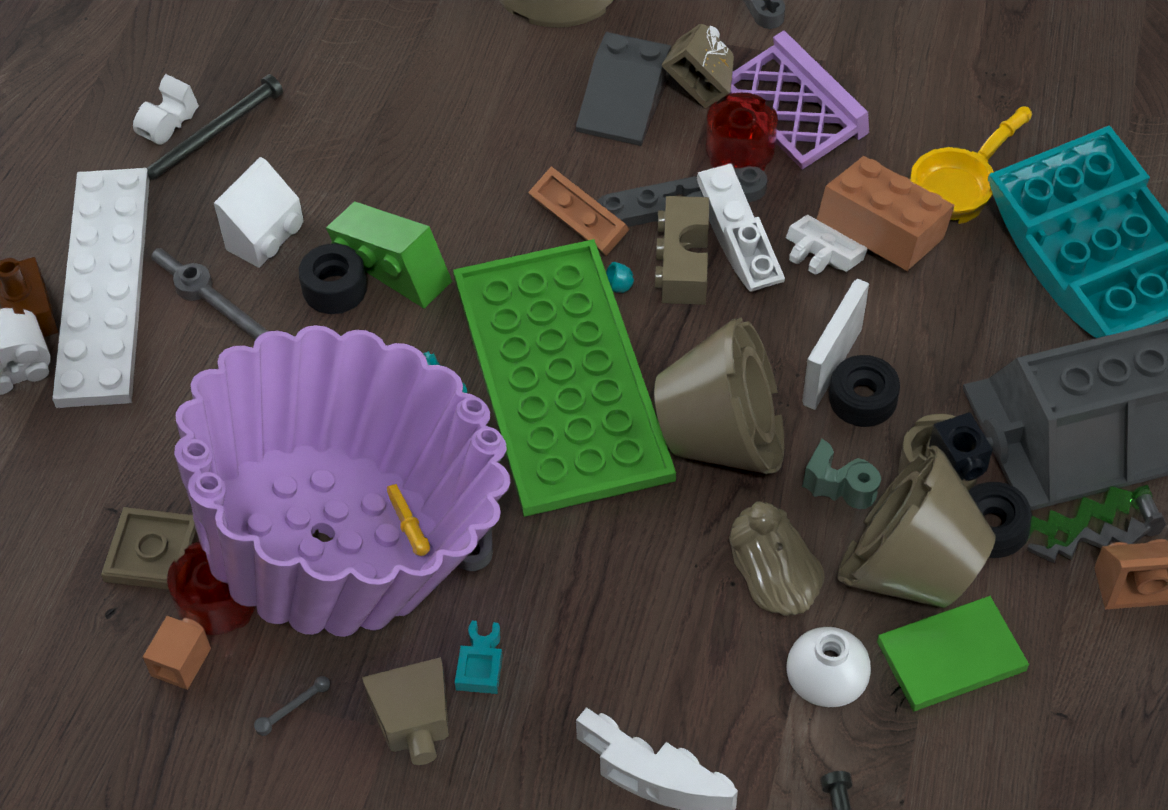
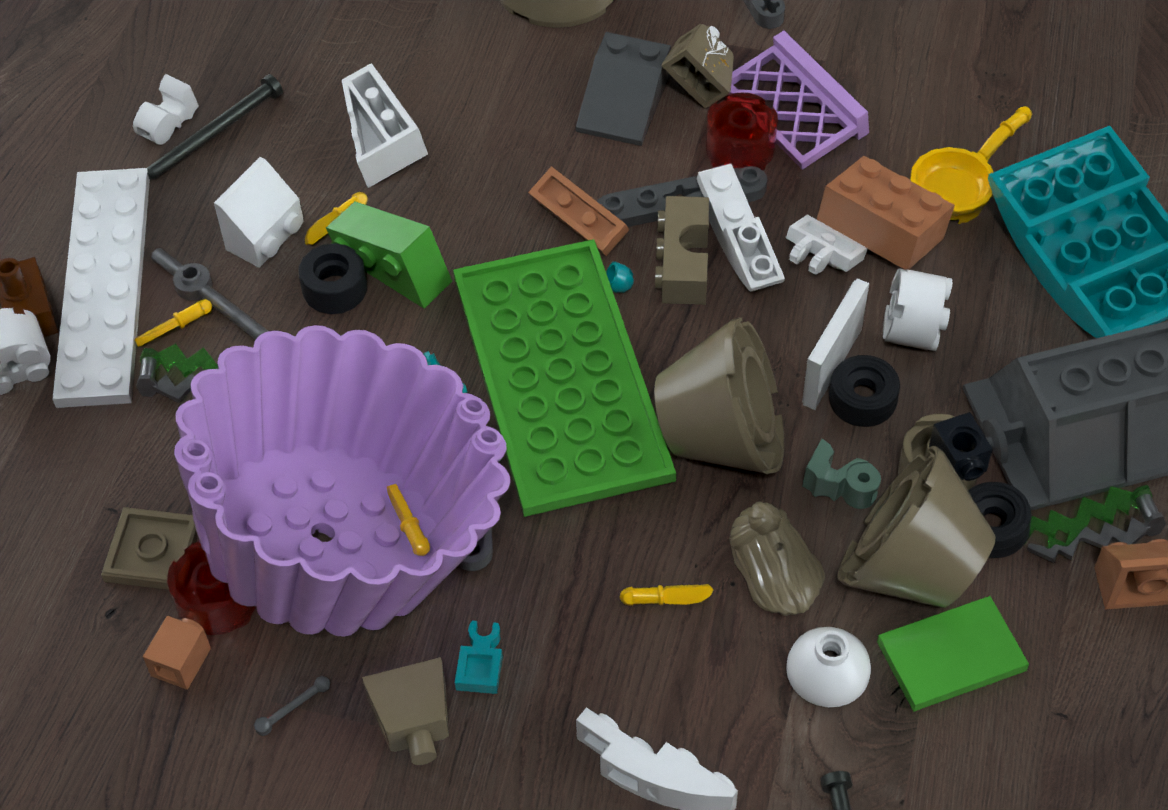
(171, 356): none -> piece
(180, 319): none -> yellow piece
(319, 229): none -> yellow piece
(381, 127): none -> white wedge
(669, 595): none -> yellow piece
(917, 309): none -> white brick

